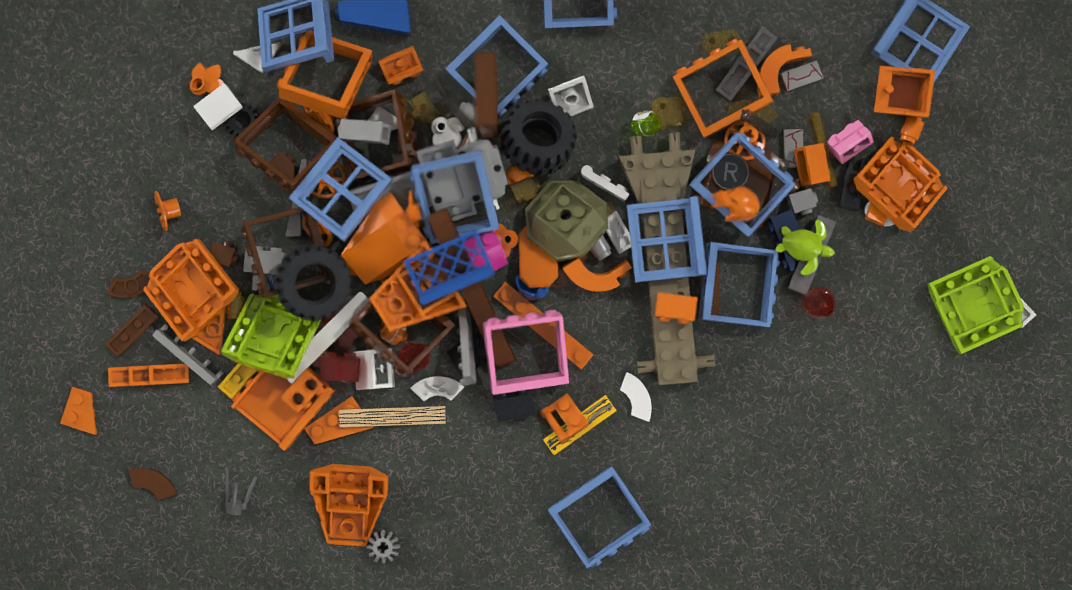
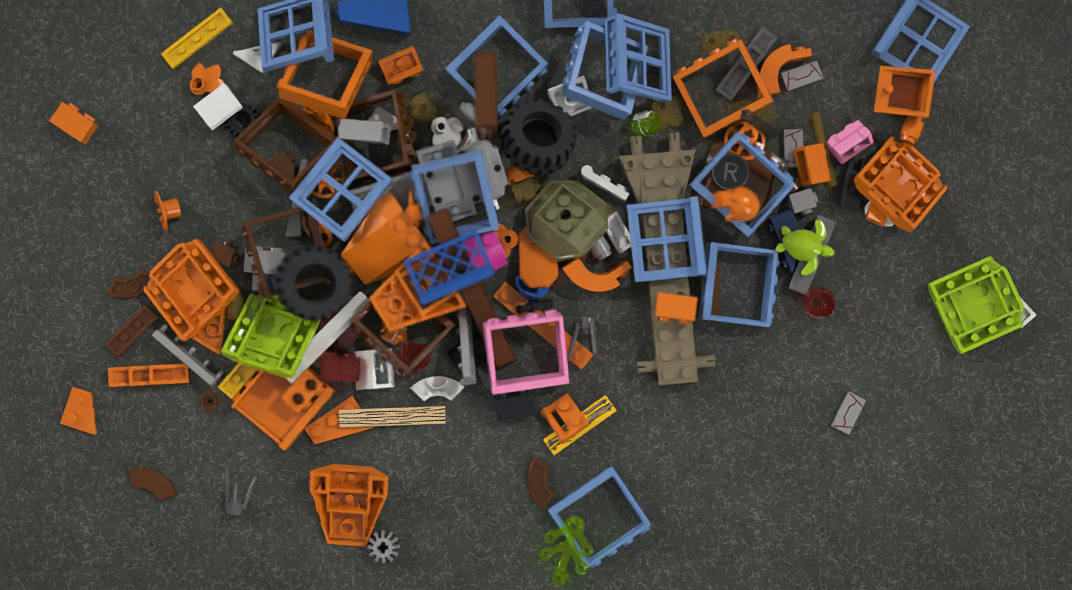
(74, 123): none -> orange piece
(197, 38): none -> yellow tile
(209, 396): none -> reddish brown plate
(532, 306): none -> black piece
(538, 483): none -> reddish brown tile
(568, 547): none -> clear neon green plant
(587, 327): none -> dark grey plant
(591, 99): none -> medium blue window
(618, 54): none -> medium blue window
(638, 396): white tile -> none
(848, 413): none -> light grey tile

